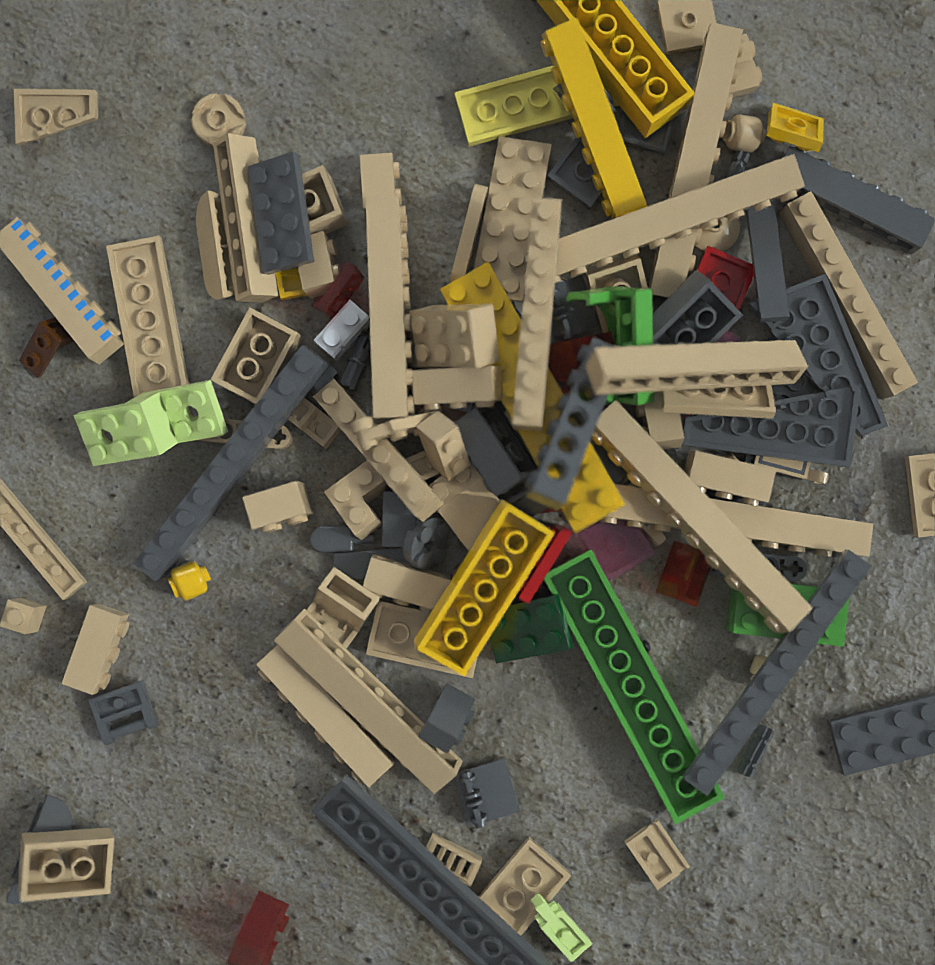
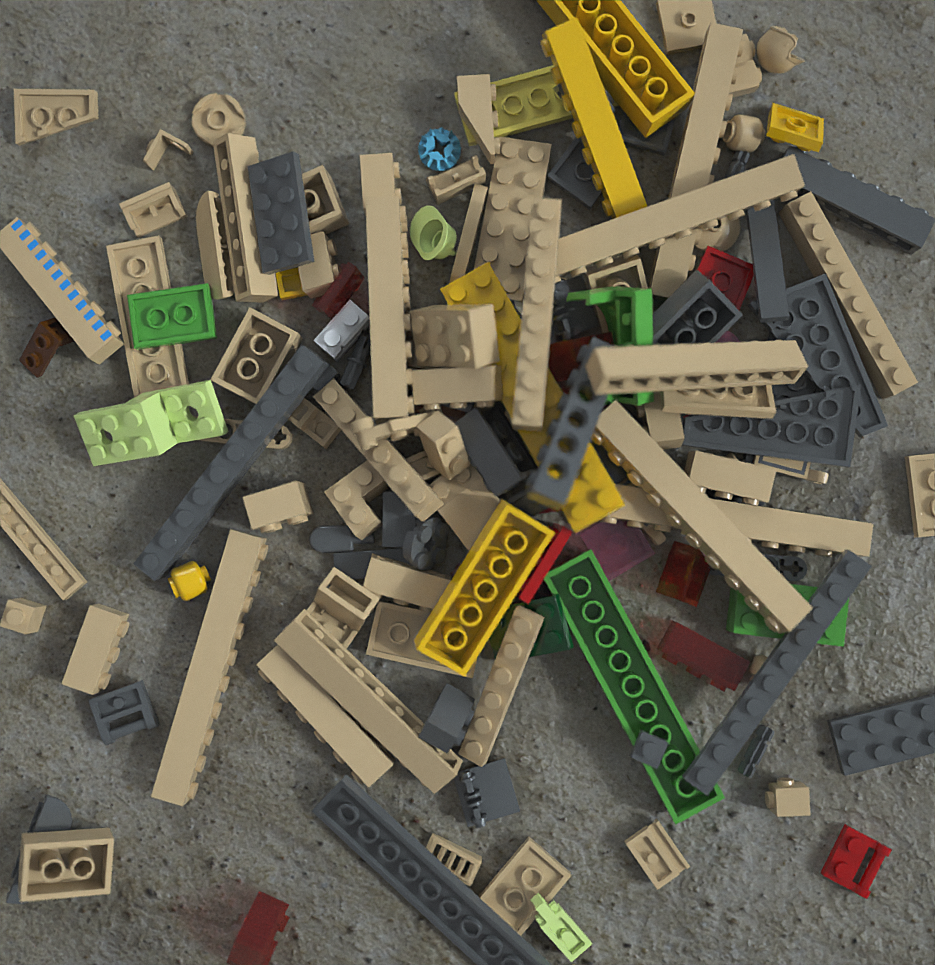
(153, 209): none -> tan hinge
(158, 146): none -> tan bracket
(172, 316): none -> bright green tile
(209, 668): none -> tan brick
(432, 234): none -> yellowish green piece
(433, 159): none -> medium azure gear
(456, 180): none -> tan hinge
(475, 109): none -> tan slope
(501, 685): none -> tan plate
(649, 749): none -> dark grey plate
(702, 656): none -> clear red brick
(775, 50): none -> tan helmet
(788, 798): none -> tan brick
(847, 857): none -> red plate

